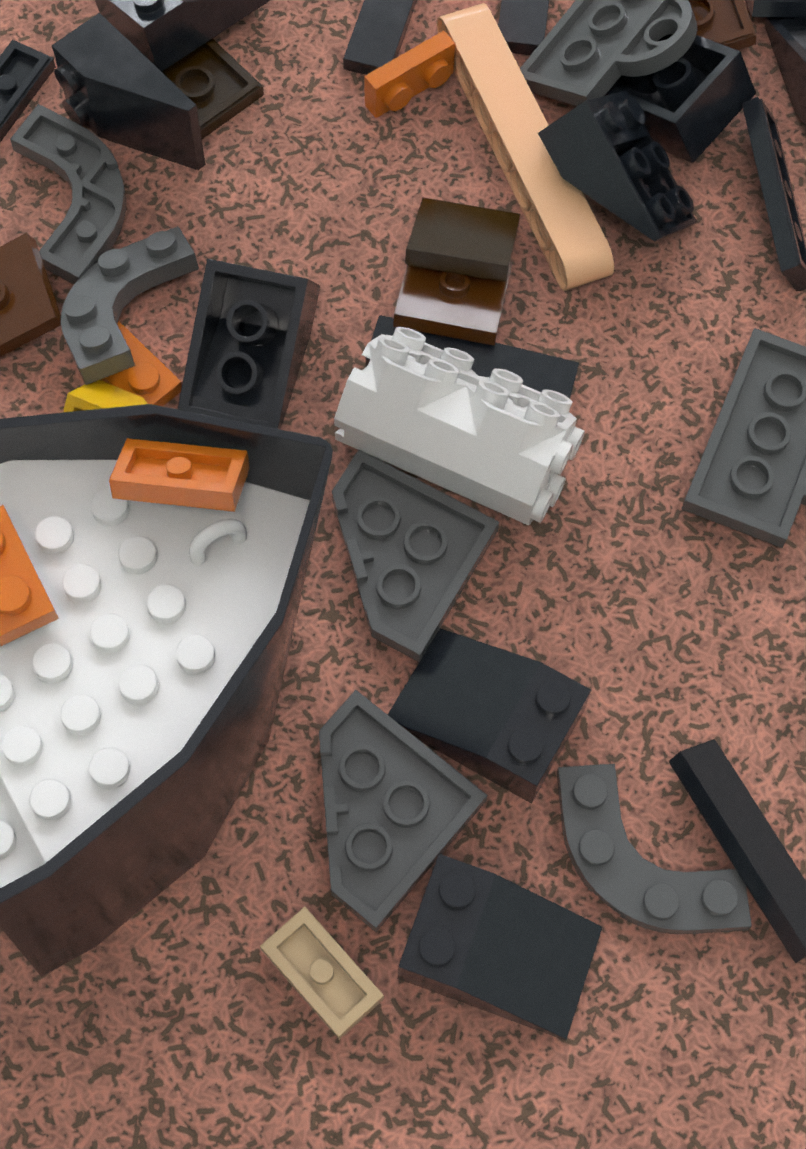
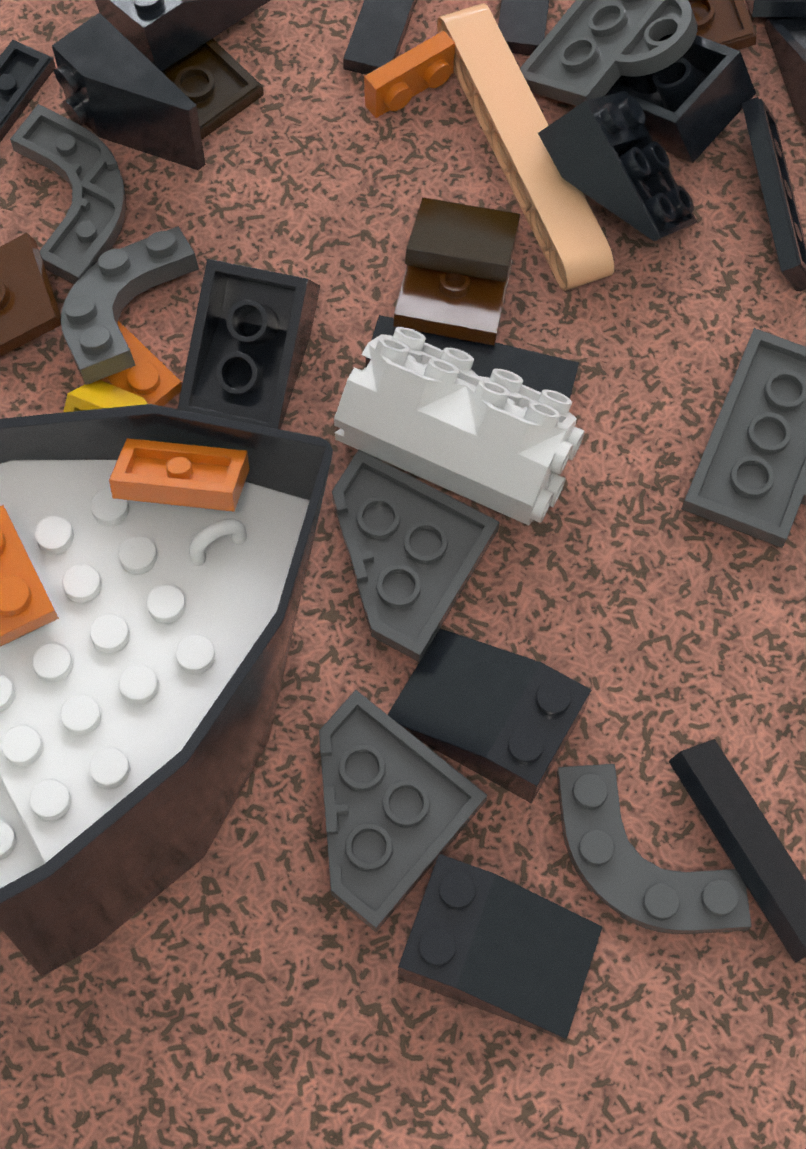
(322, 972): tan plate -> none

